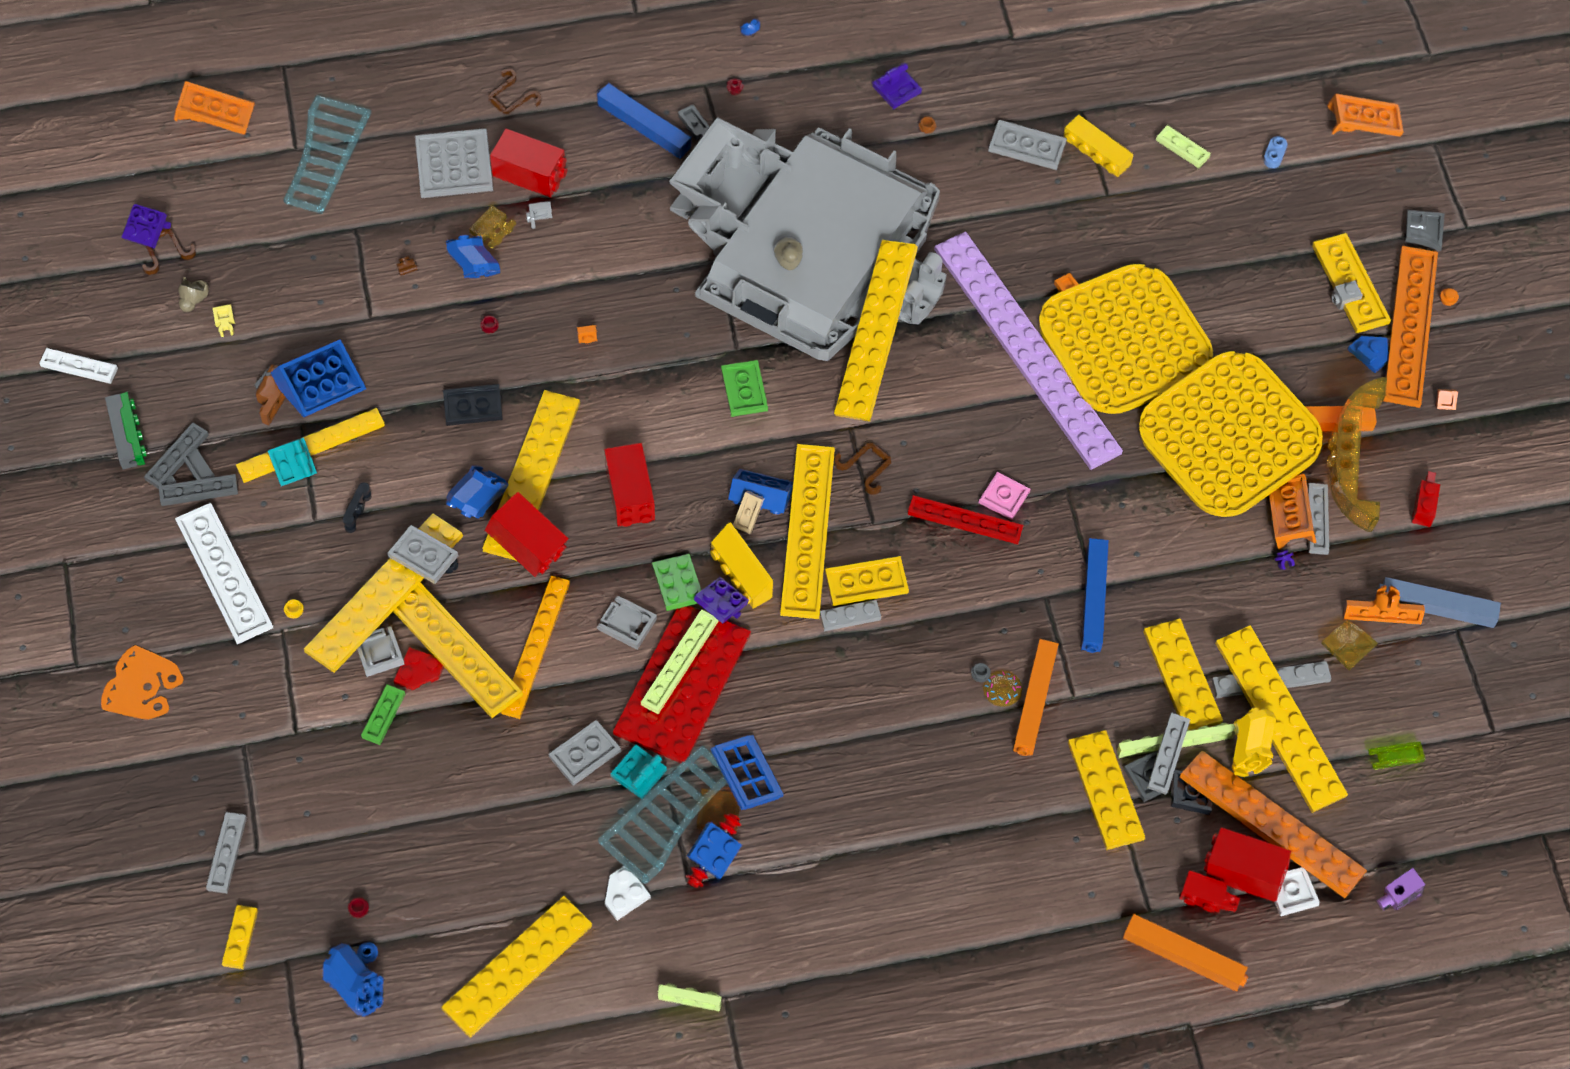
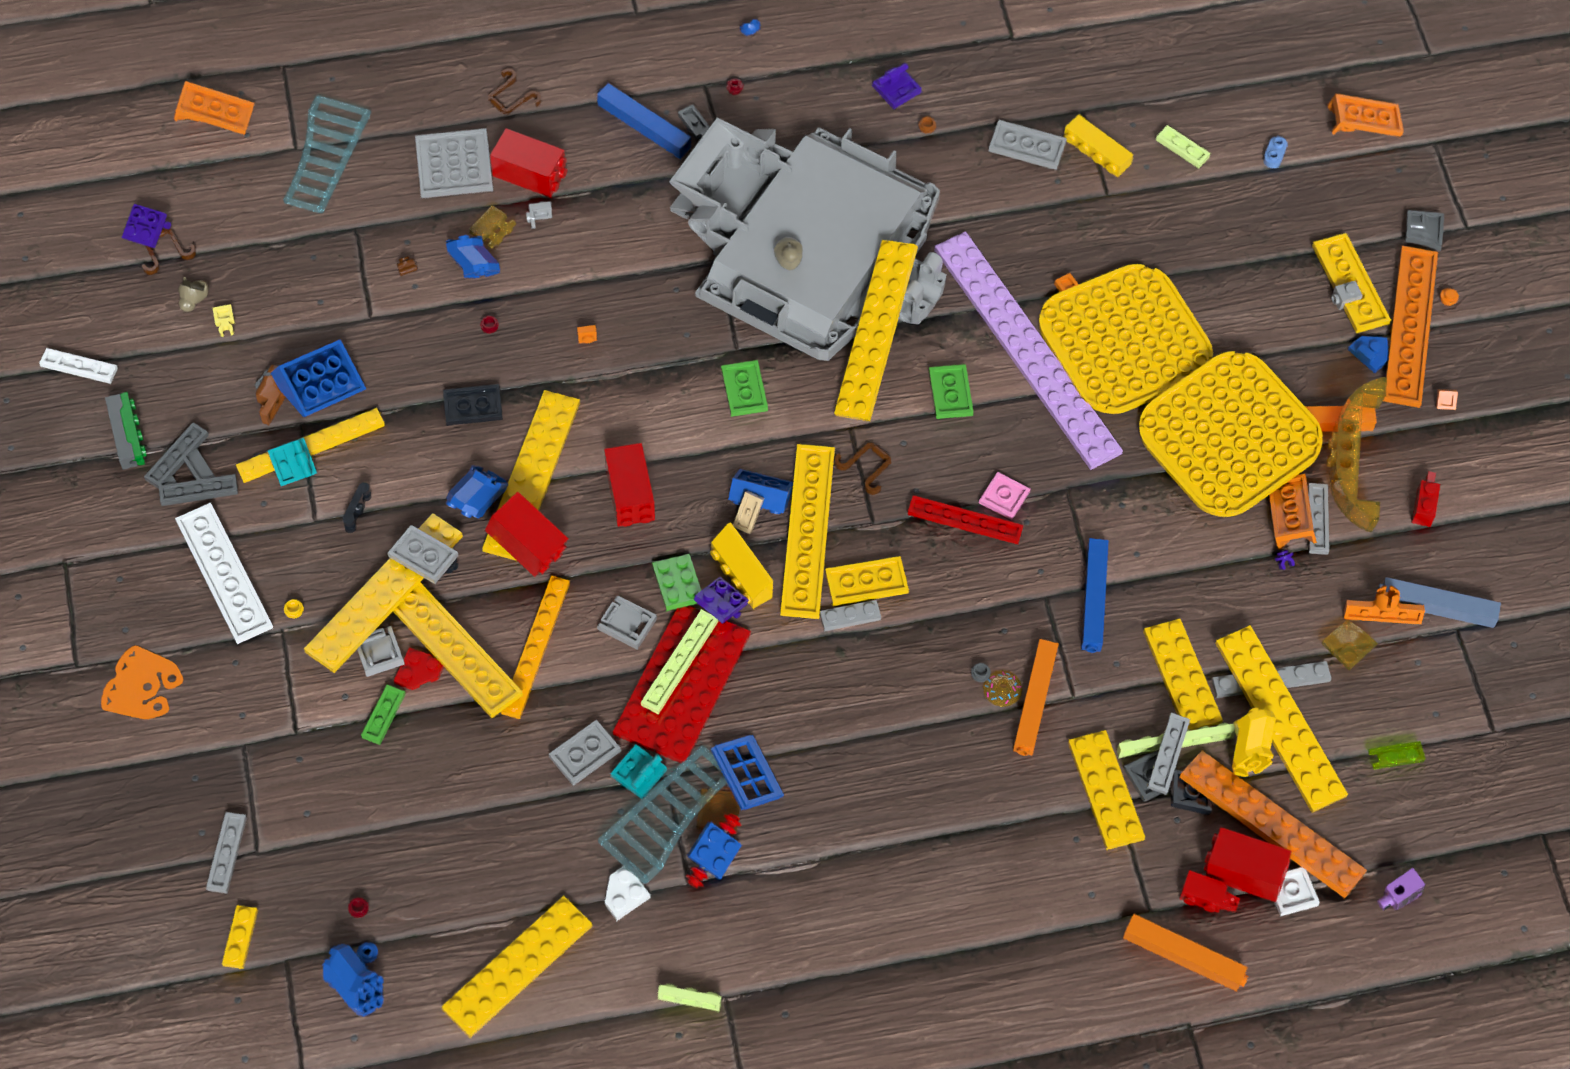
(951, 391): none -> bright green plate

